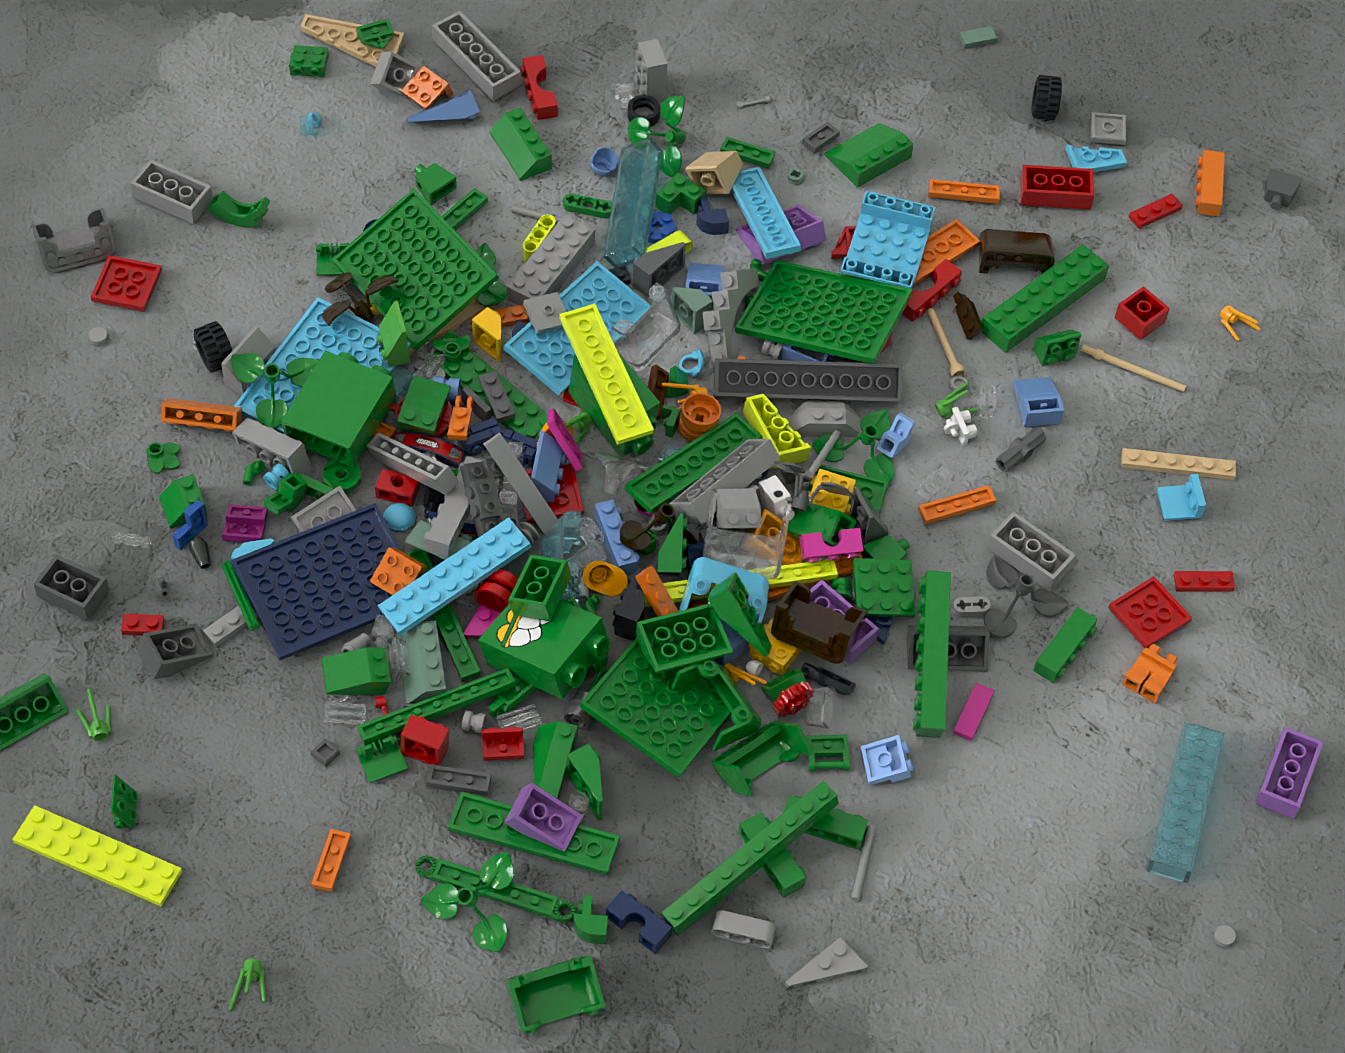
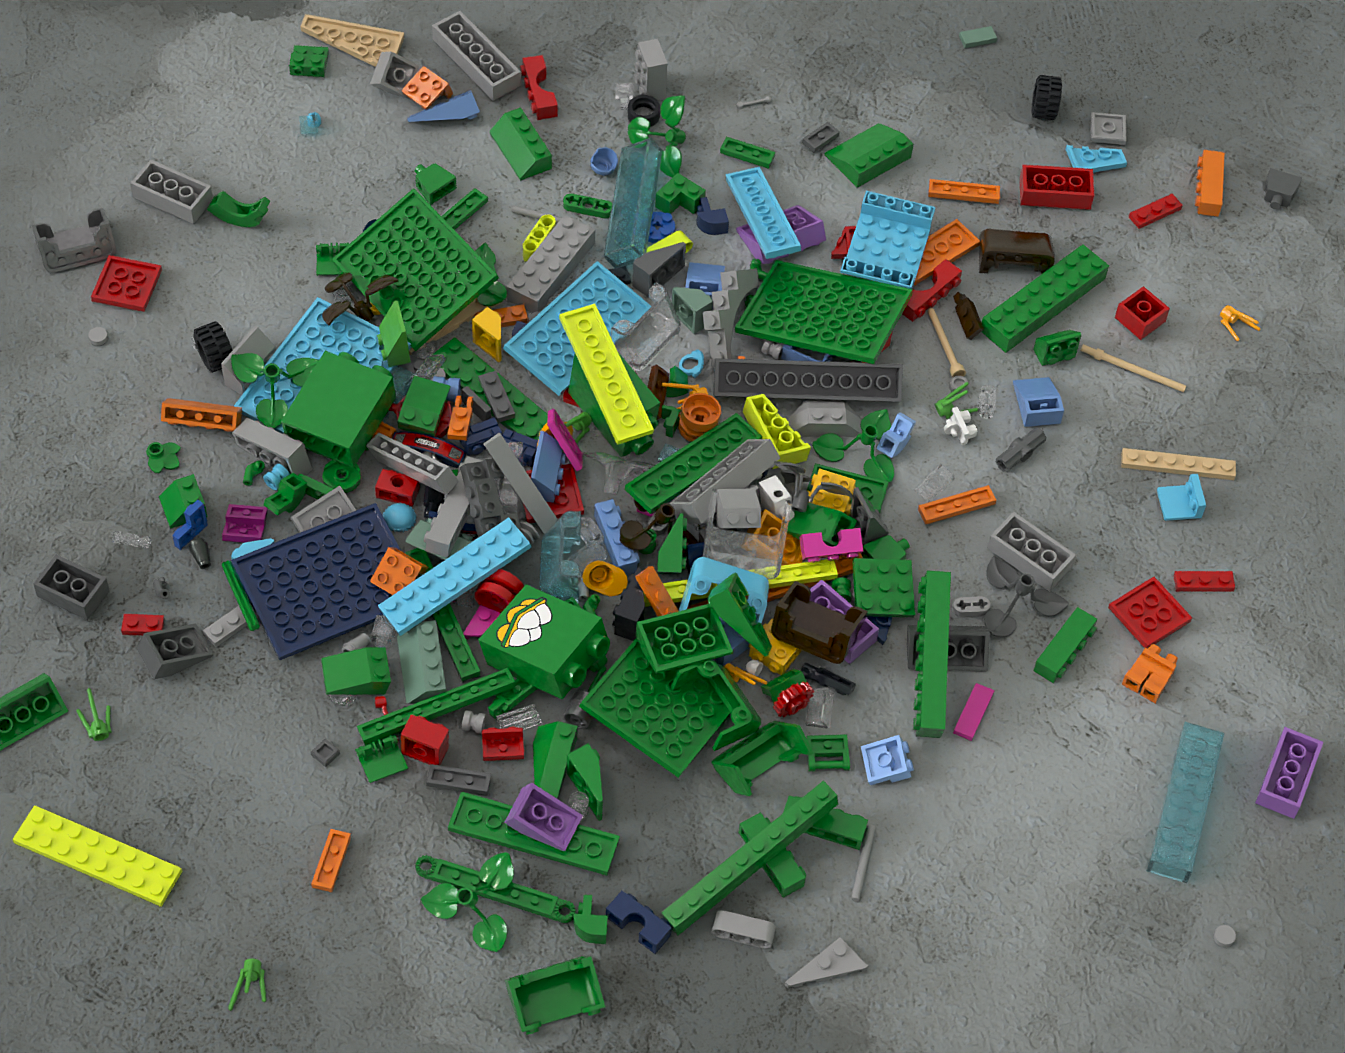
(123, 803): green hinge -> none
(346, 713): clear tile -> none
(375, 34): green slope -> none
(399, 660): clear slope -> none
(451, 345): green plate -> none
(540, 587): green brick -> none
(545, 312): light grey plate -> none
(715, 171): tan slope -> none
(799, 173): sand green bush -> none
(823, 454): light grey bar -> none

